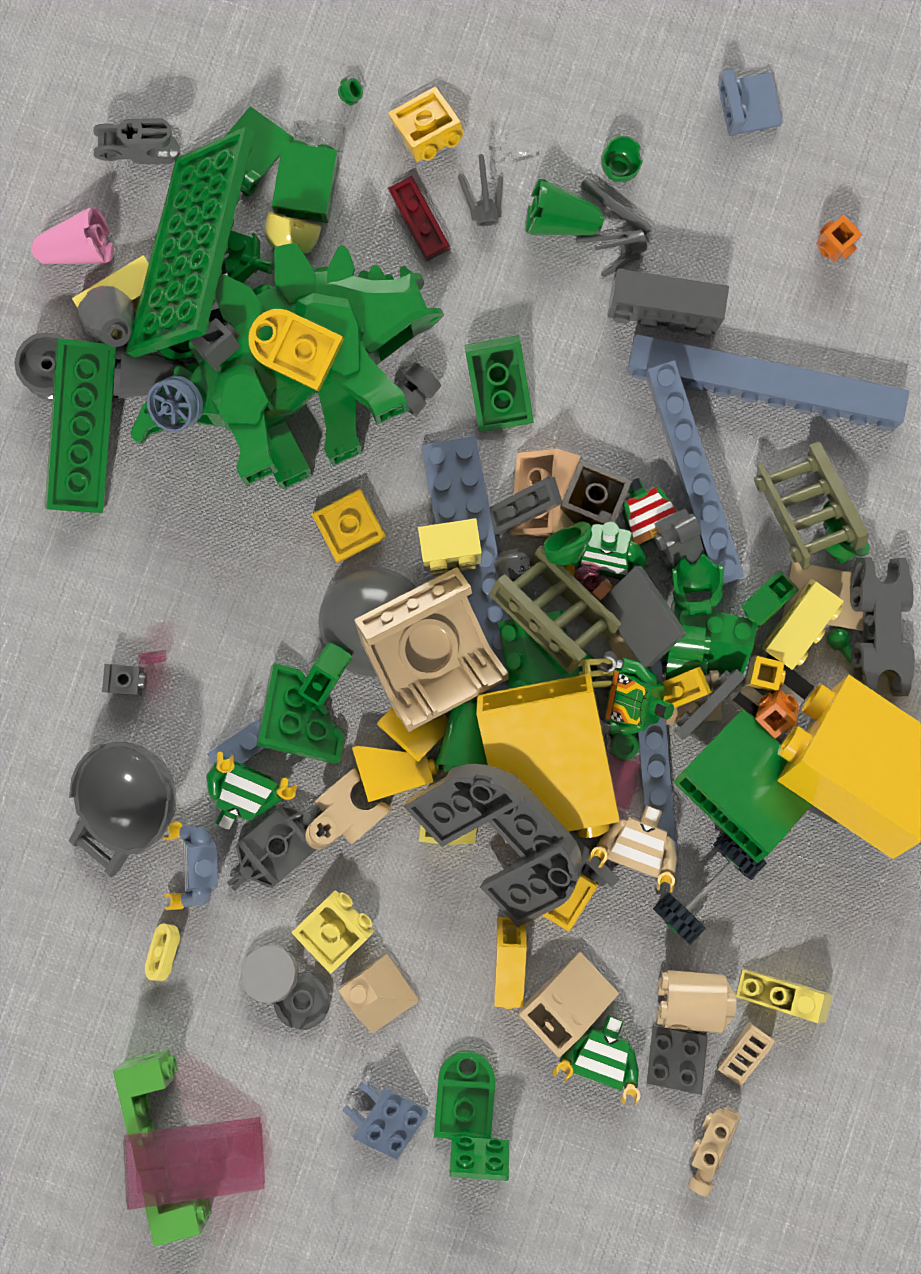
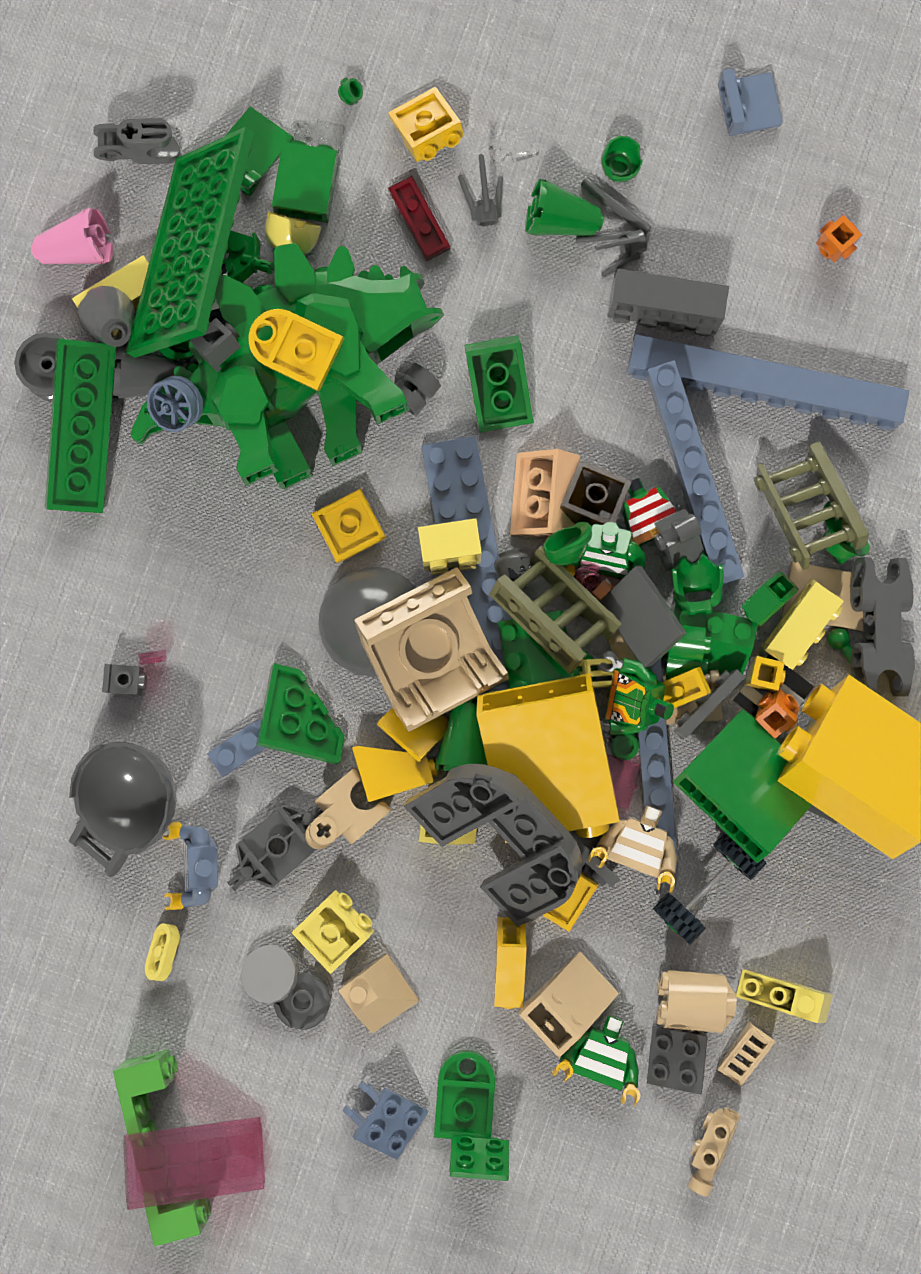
(243, 790): torso -> none
(325, 674): green brick -> none
(525, 505): dark grey plate -> none

